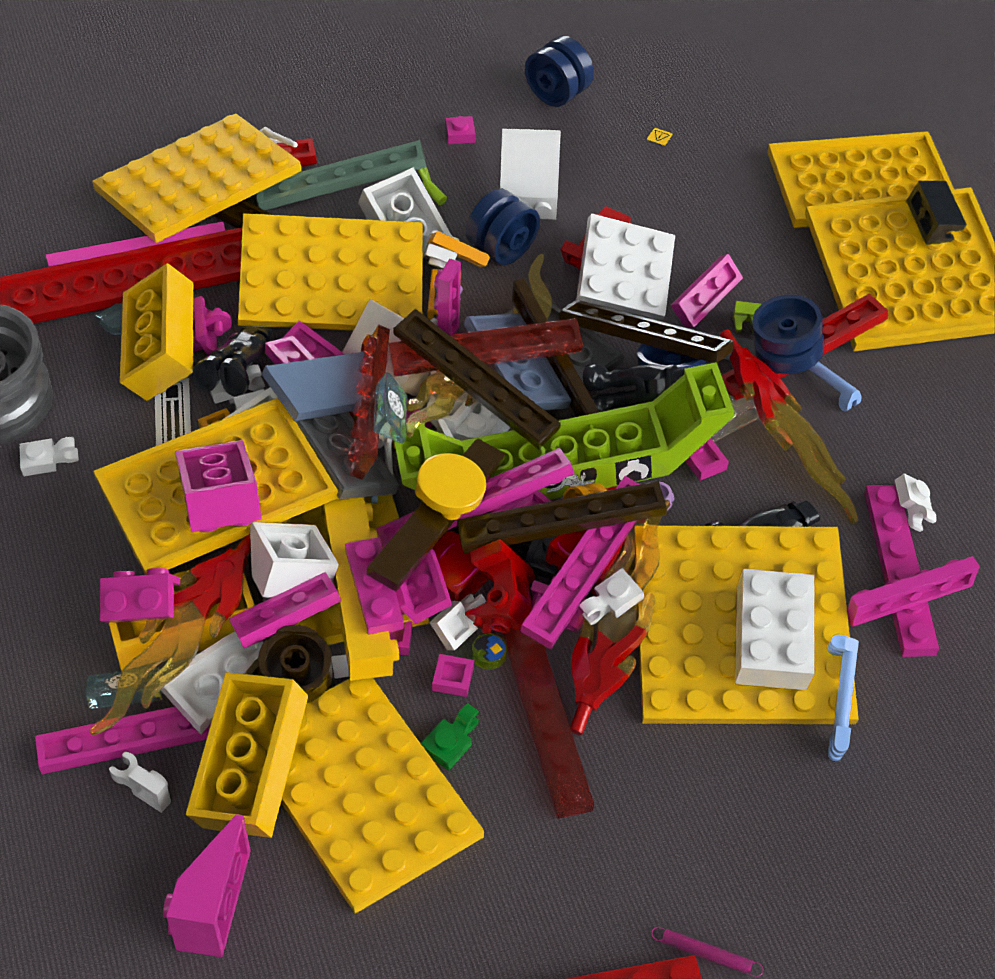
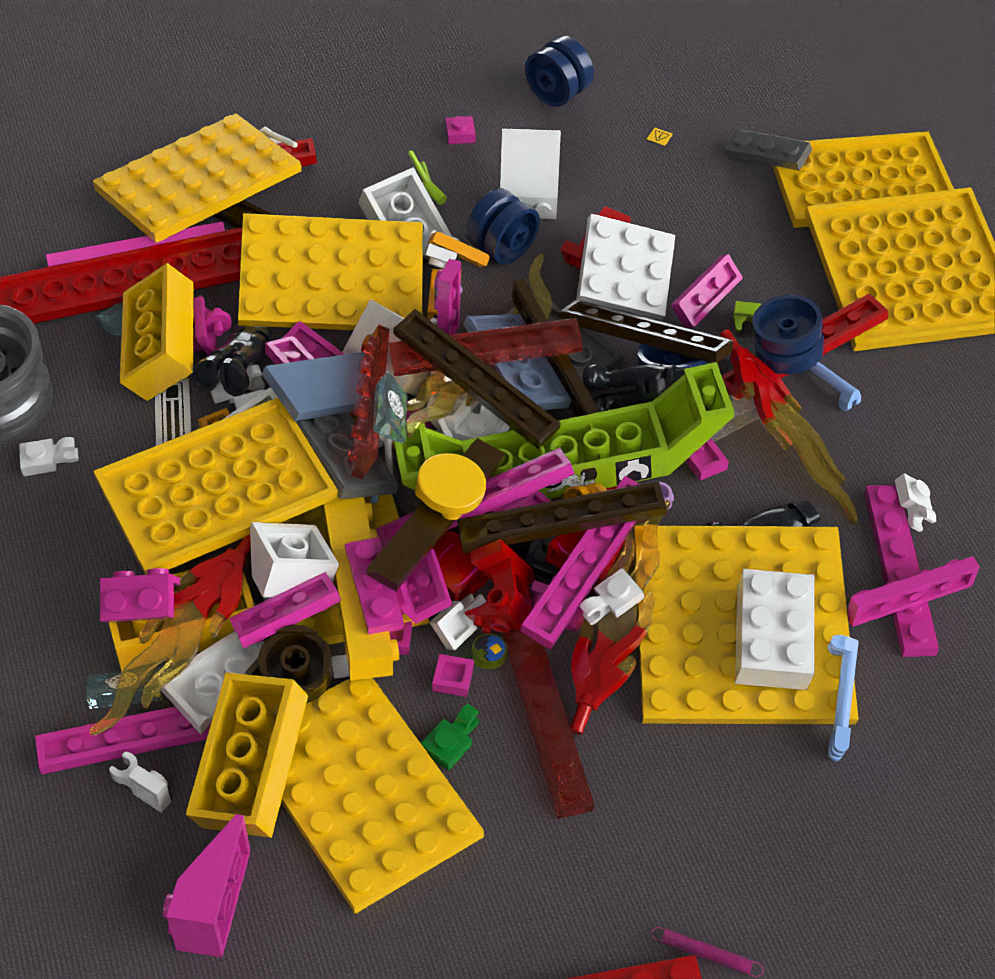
(218, 486): dark pink slope -> none
(343, 175): sand green plate -> none
(768, 149): none -> dark grey plate
(935, 211): black hinge -> none

